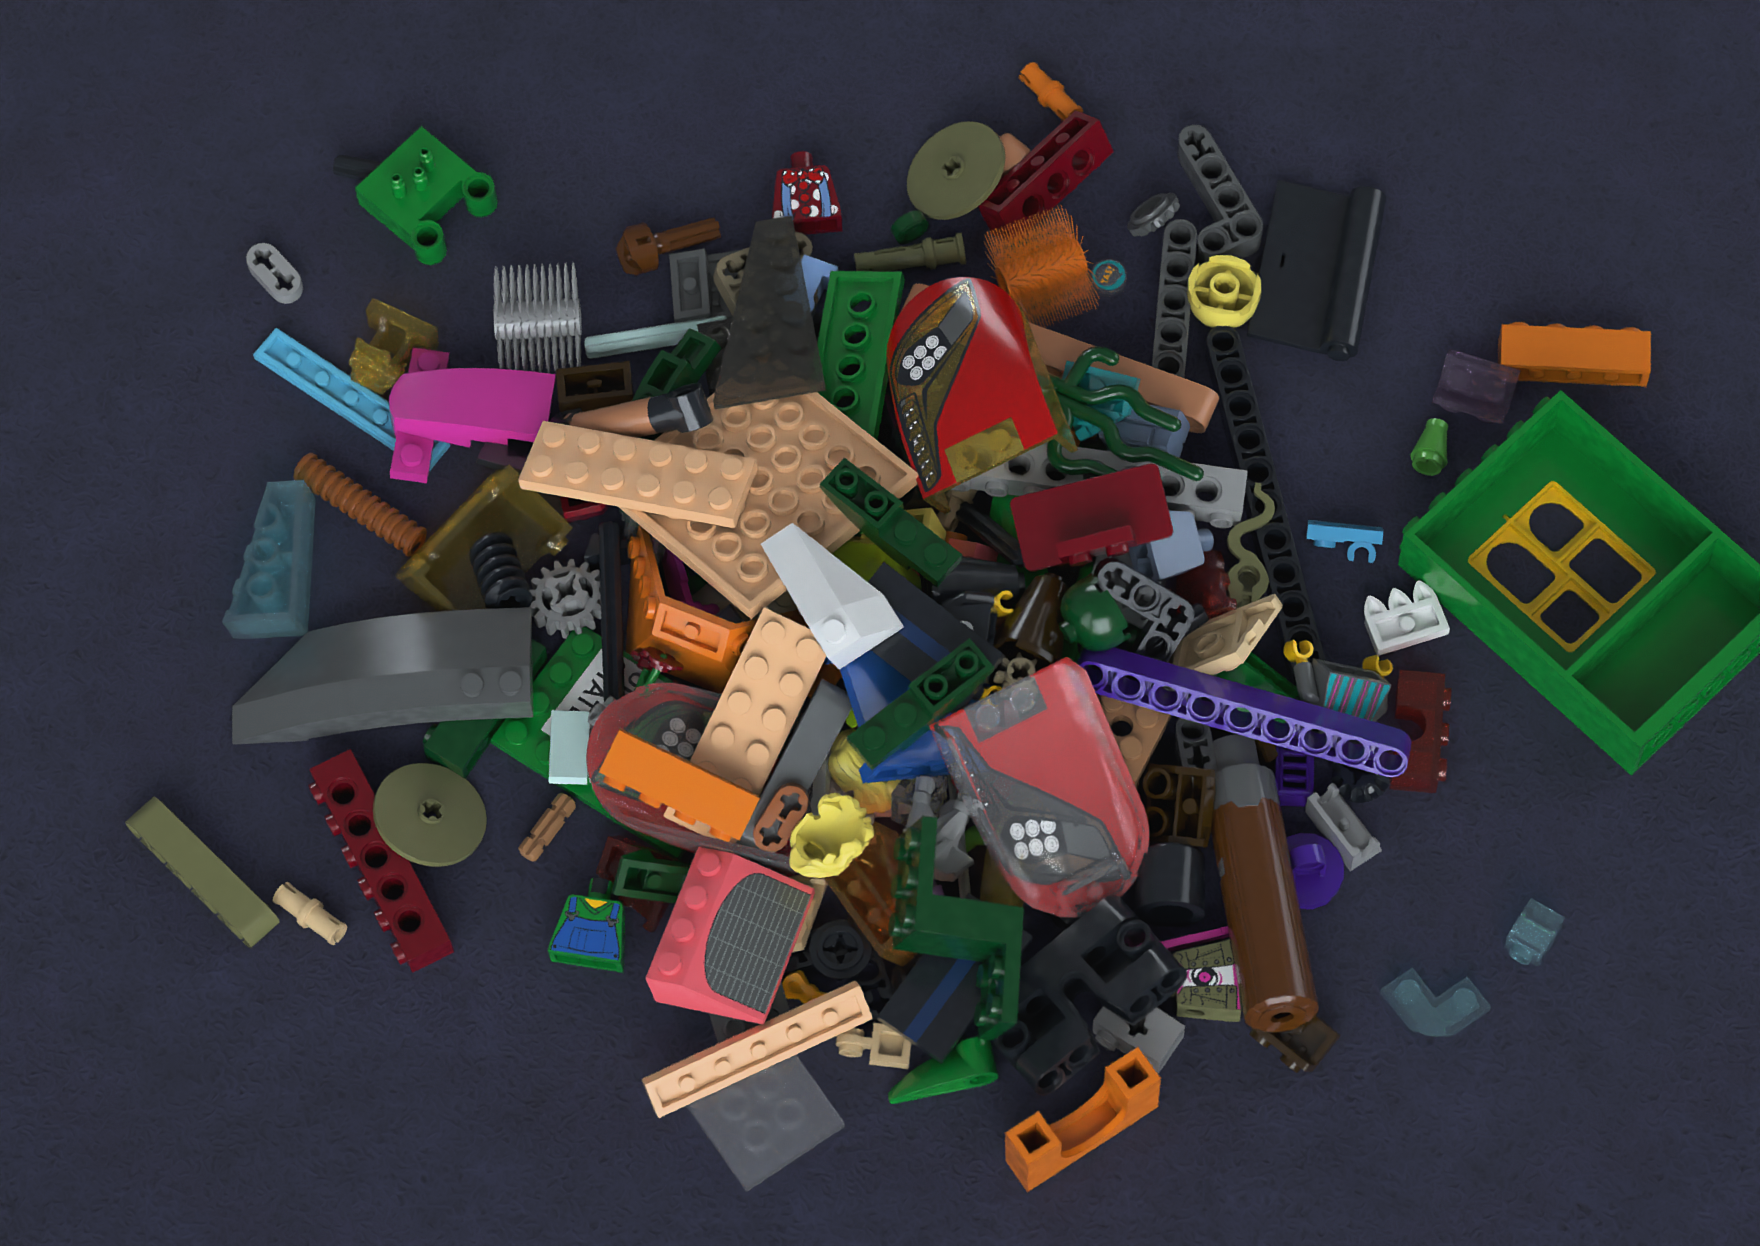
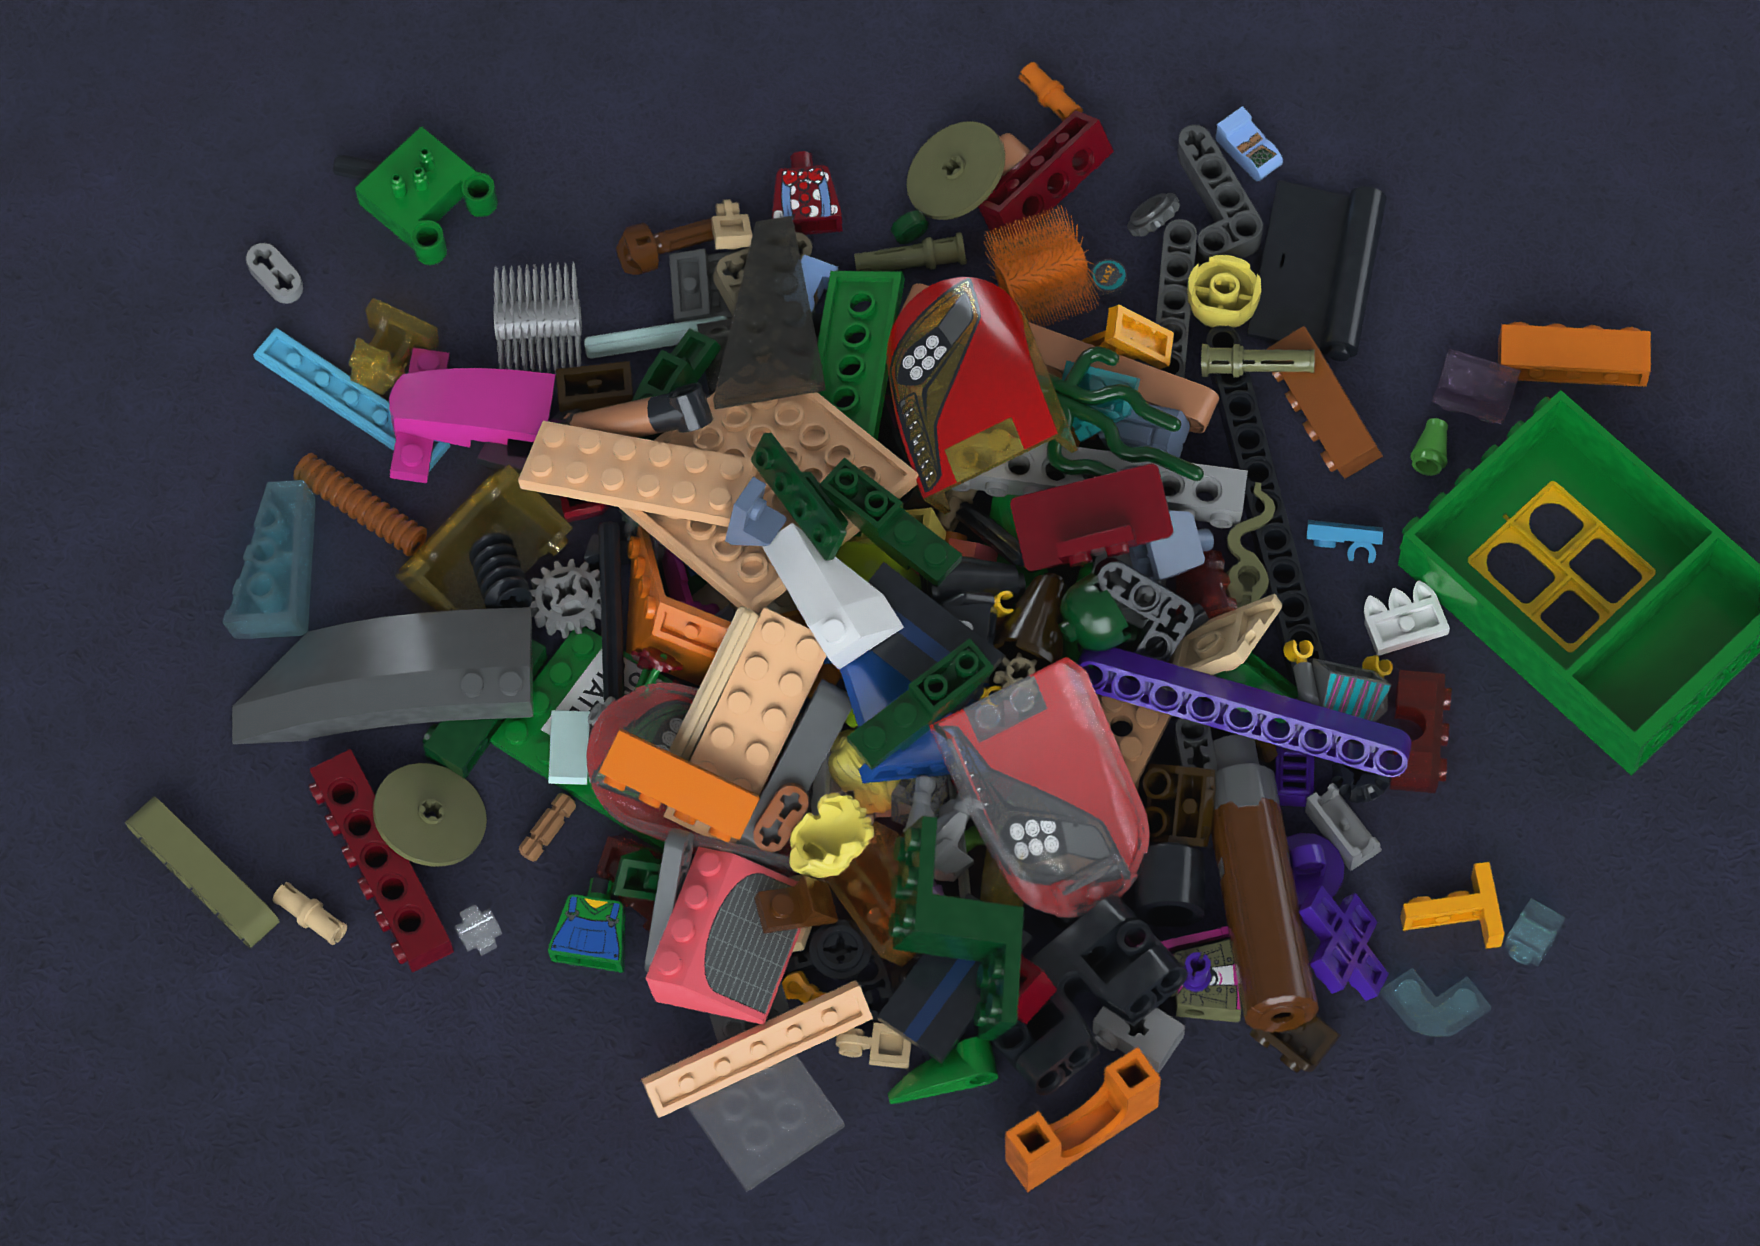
(478, 930): none -> clear gear
(672, 875): none -> dark grey beam
(714, 682): none -> tan axle
(730, 227): none -> tan plate
(752, 520): none -> sand blue slope
(796, 907): none -> reddish brown slope
(801, 496): none -> dark green bracket
(1034, 990): none -> dark red panel
(1135, 337): none -> light orange bracket
(1202, 969): none -> dark purple pin
(1232, 360): none -> olive pin
(1248, 145): none -> light blue leg
(1327, 409): none -> dark orange brick
(1343, 944): none -> dark purple plate
(1460, 907): none -> light orange bracket

